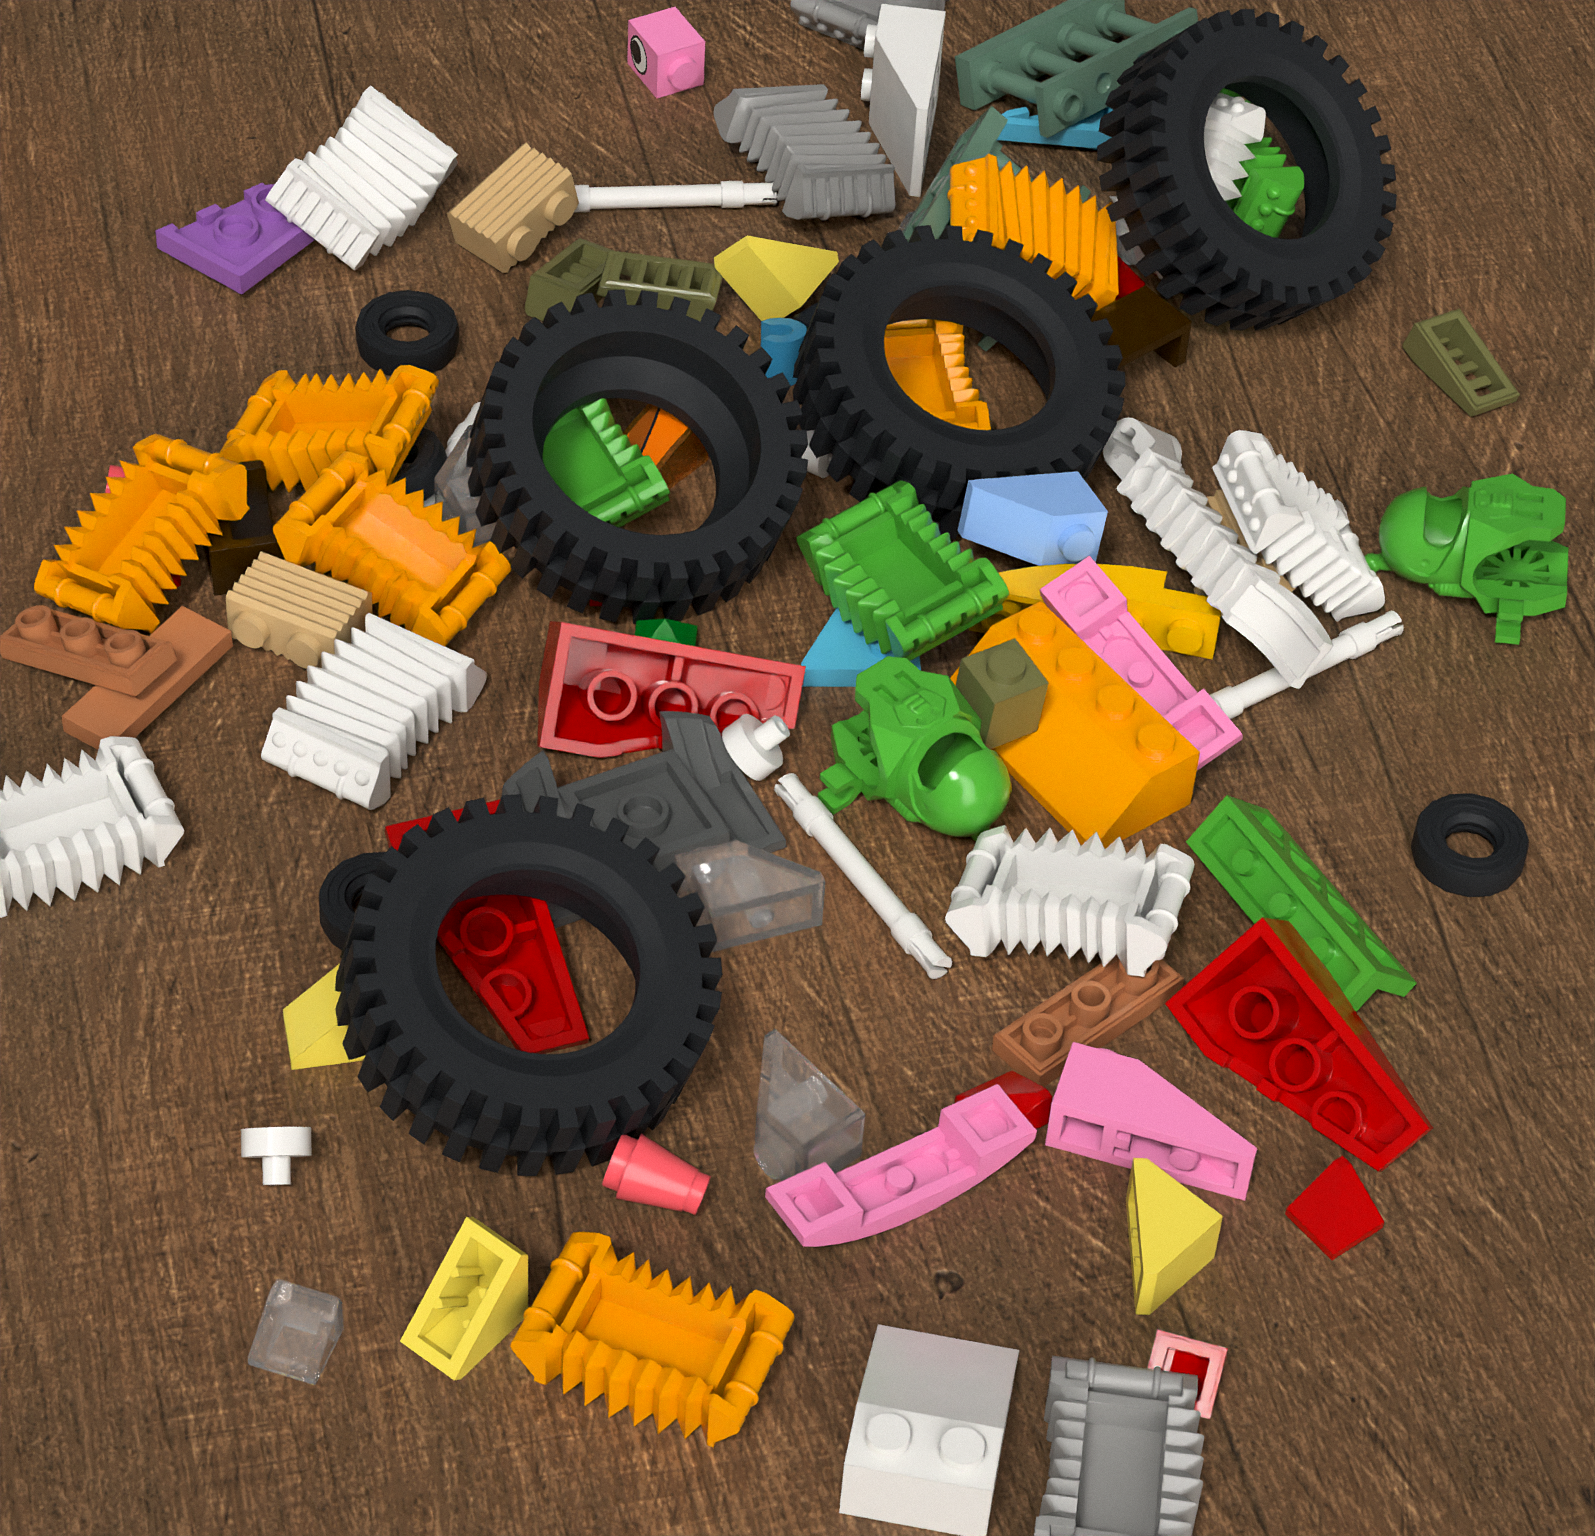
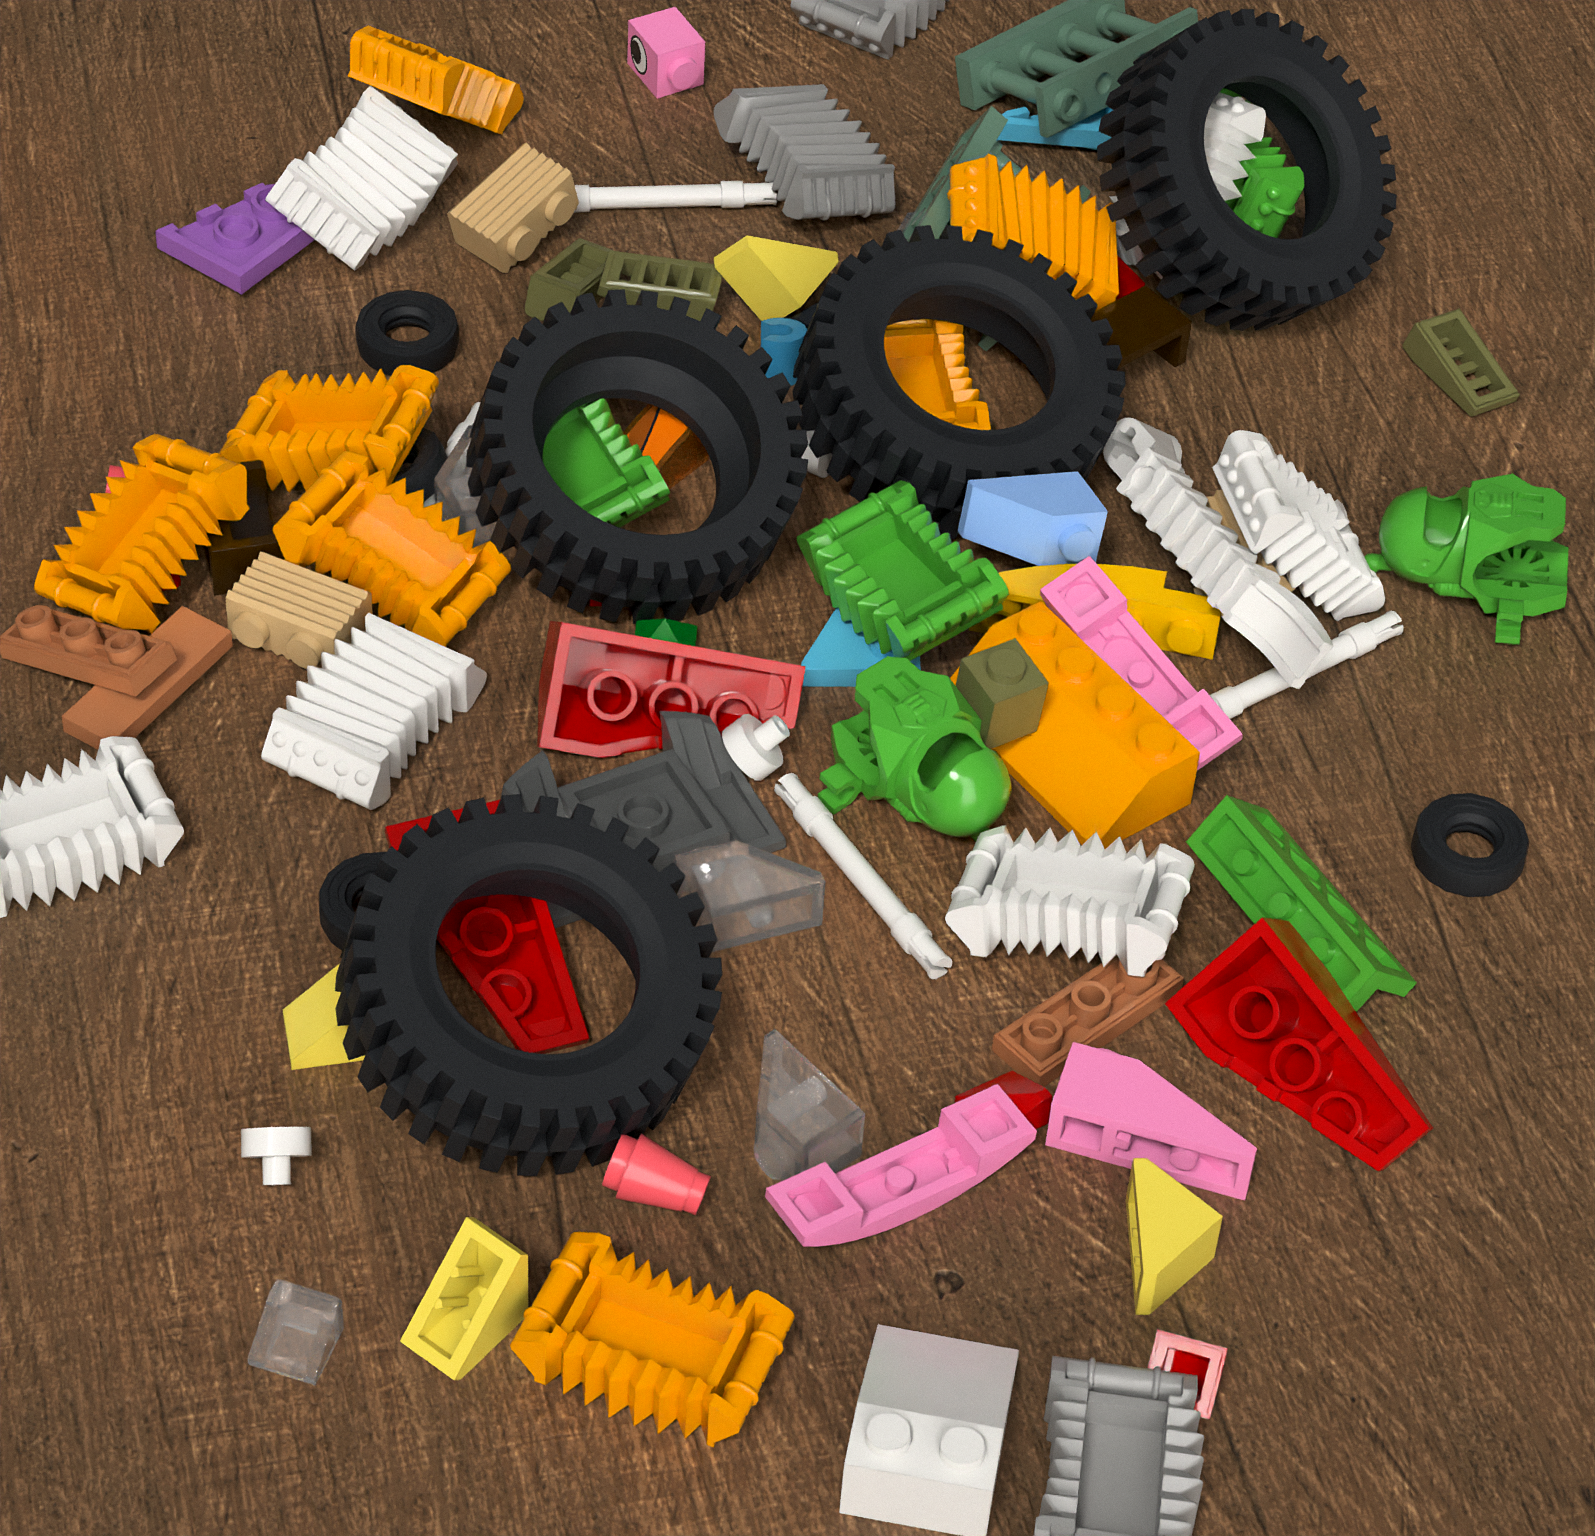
(433, 79): none -> light orange piece
(904, 86): white slope -> none
(1336, 1210): red slope -> none

